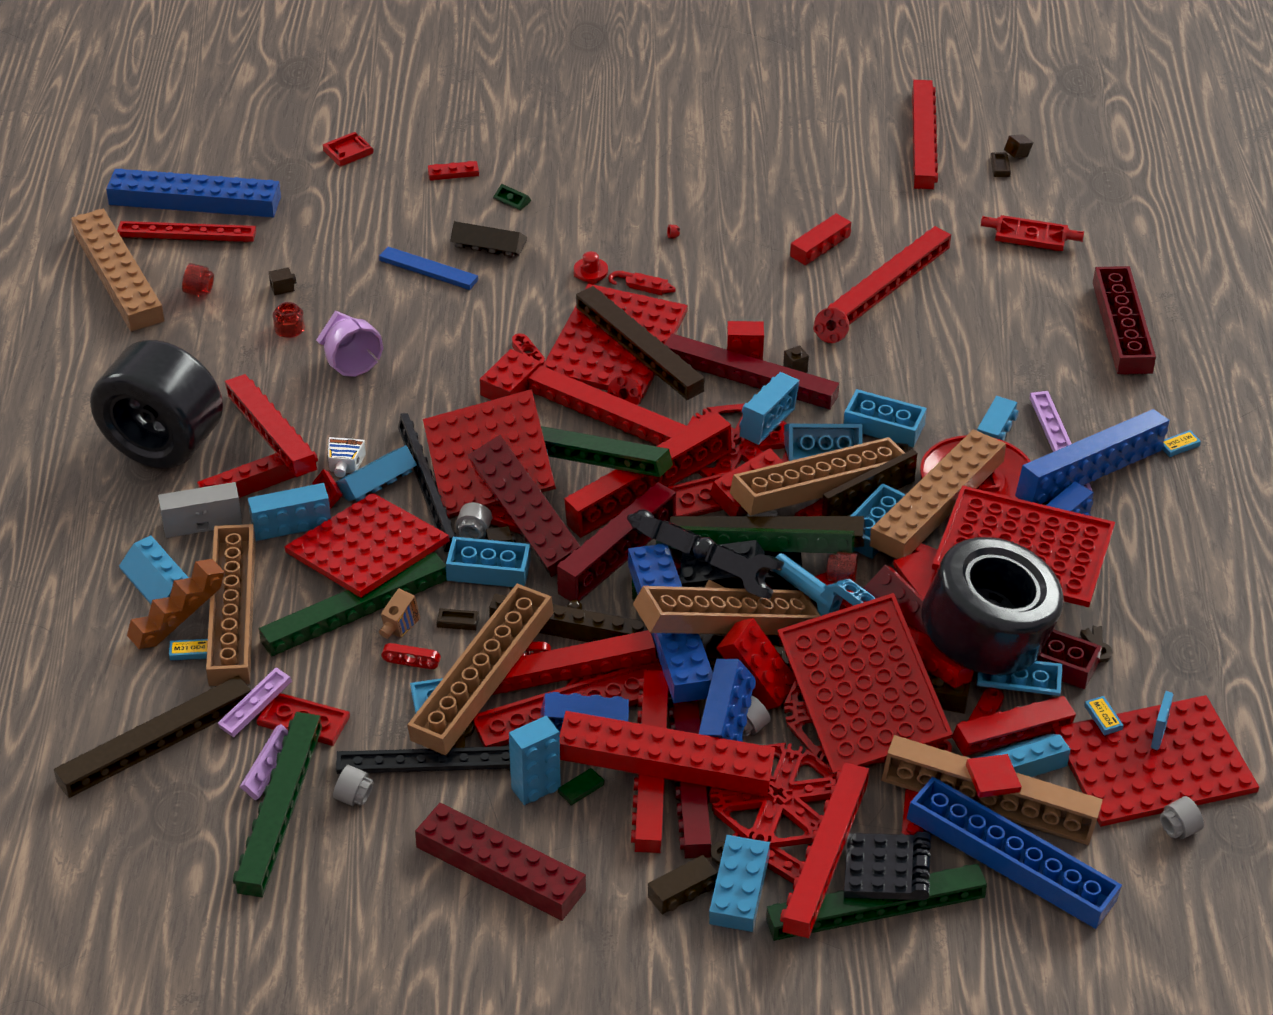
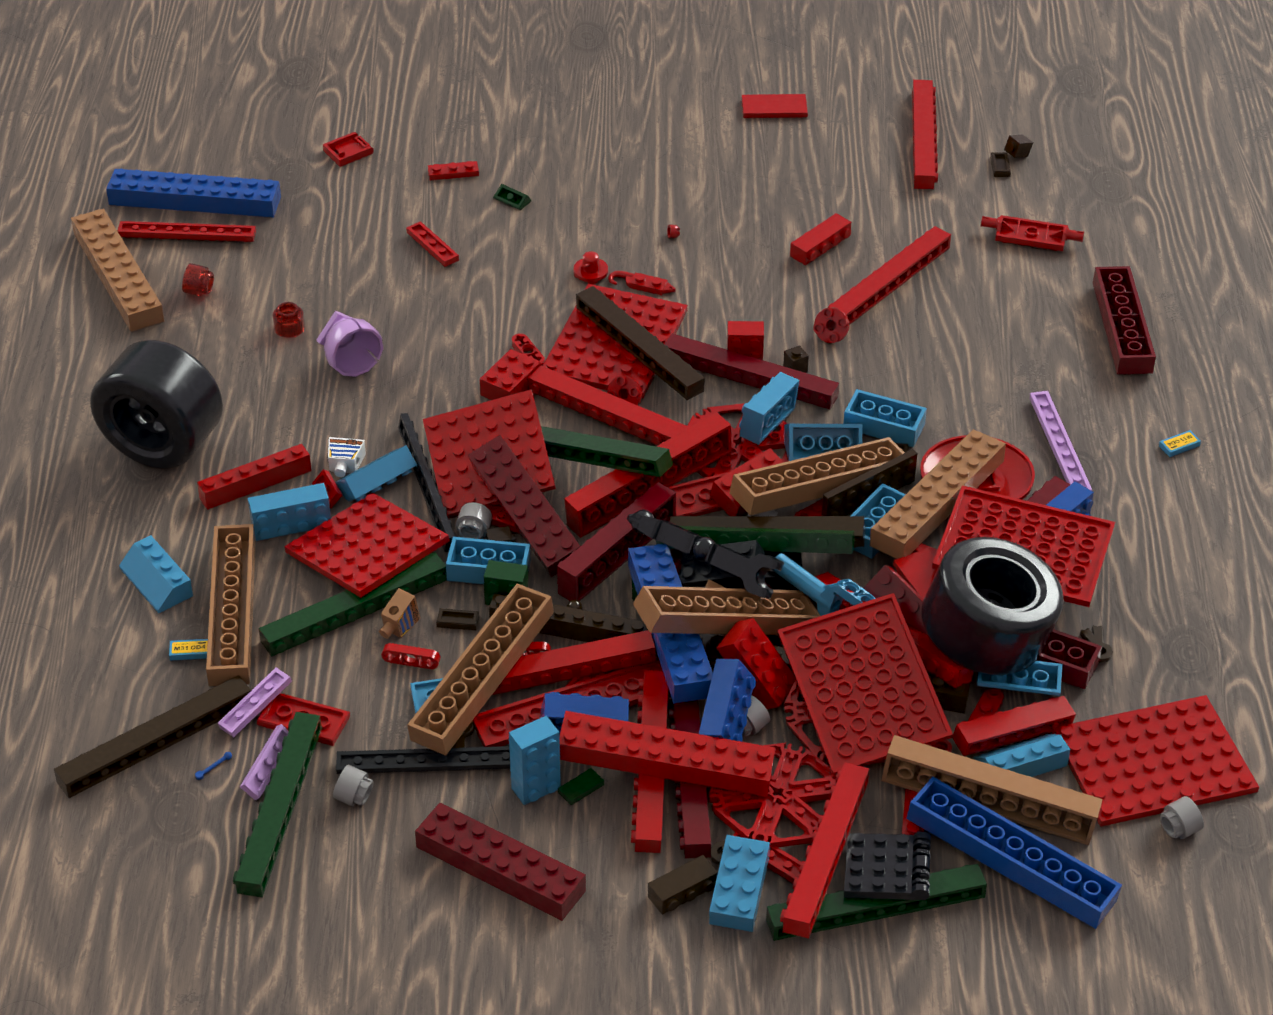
(171, 611): dark orange brick -> none
(200, 509): light grey brick -> none
(200, 774): none -> blue hinge
(271, 425): red brick -> none
(282, 281): dark brown brick -> none
(428, 268): blue tile -> none
(432, 244): none -> red plate
(488, 238): dark brown slope -> none
(502, 577): none -> dark green brick
(774, 106): none -> red tile
(842, 566): clear red piece -> none
(993, 775): red tile -> none
(999, 418): dark azure brick -> none
(1092, 457): blue brick -> none
(1103, 715): tile -> none
(1162, 720): dark azure tile -> none

